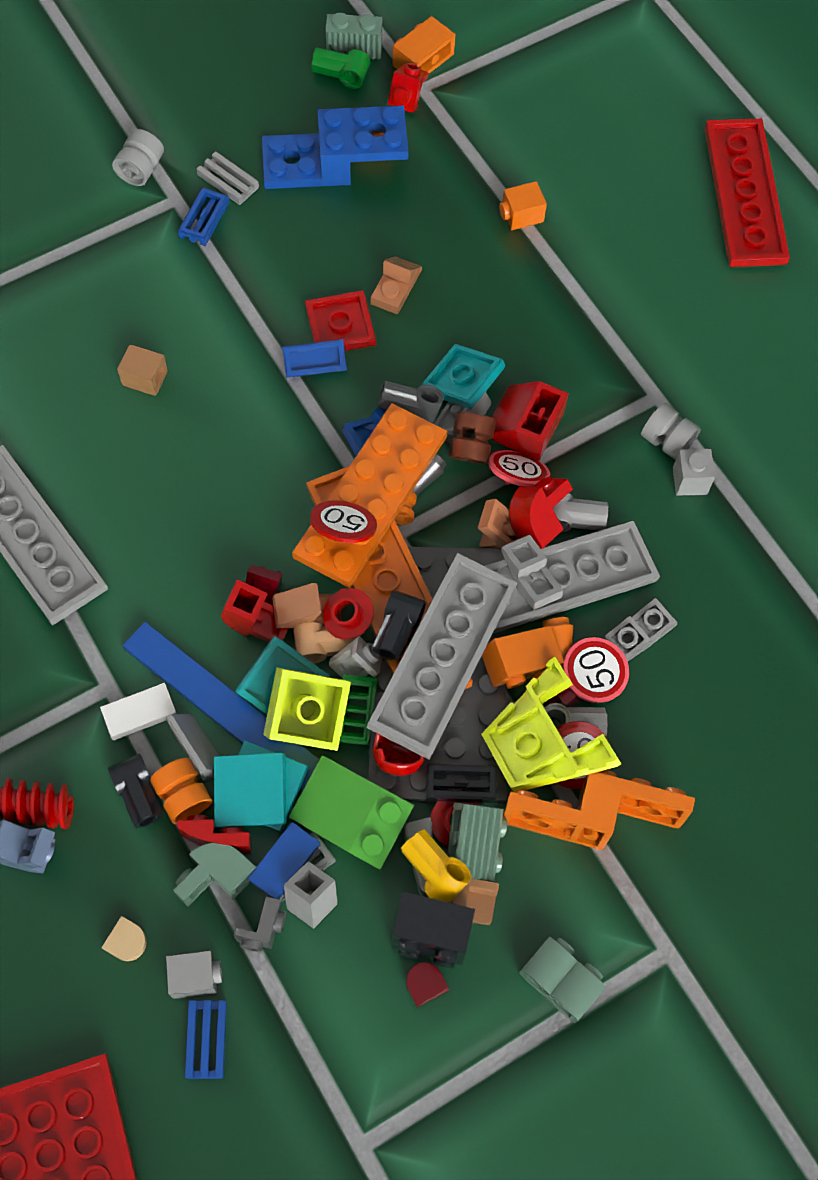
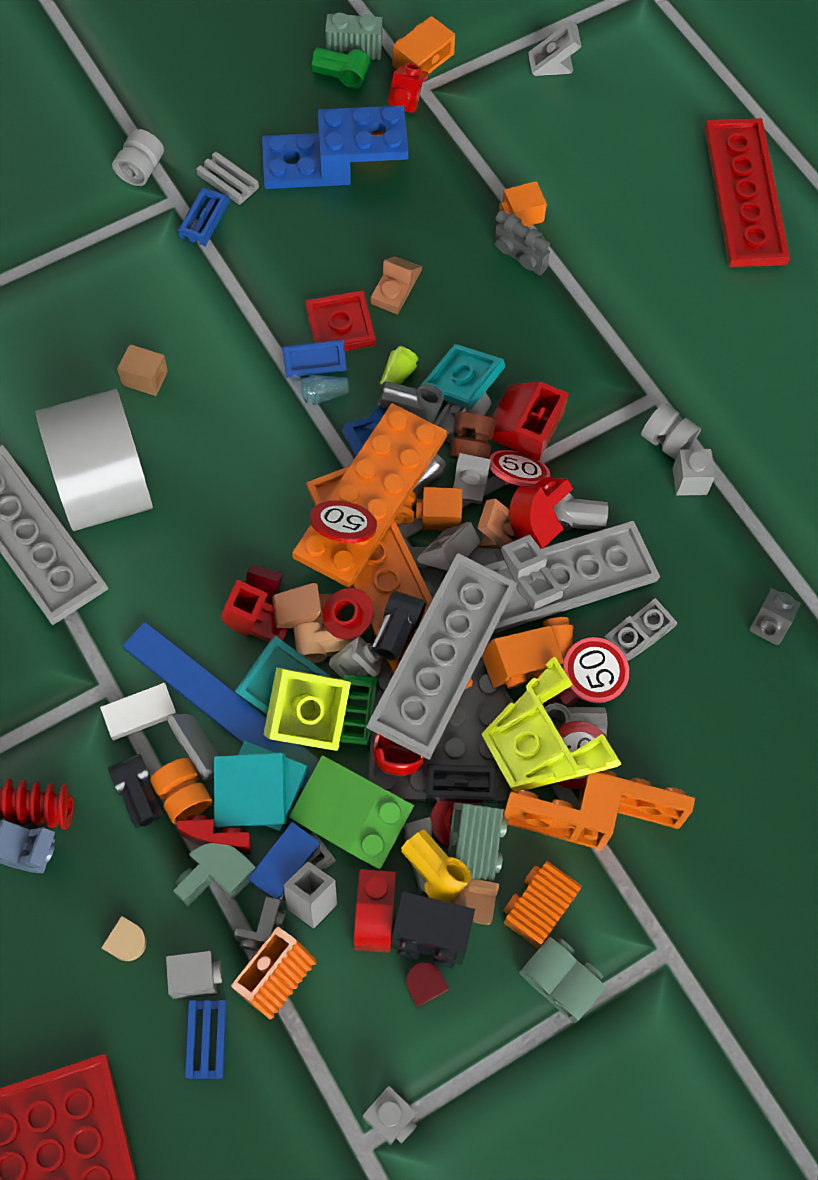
(93, 459): none -> light grey wheel
(273, 972): none -> orange brick
(323, 388): none -> clear light blue cone
(374, 911): none -> red brick
(391, 1117): none -> light grey brick
(399, 366): none -> lime cone
(440, 508): none -> orange brick
(444, 548): none -> light grey slope
(472, 477): none -> light grey bracket
(521, 243): none -> dark grey plate
(541, 904): none -> orange brick
(554, 53): none -> light grey slope
(775, 616): none -> flat silver bracket

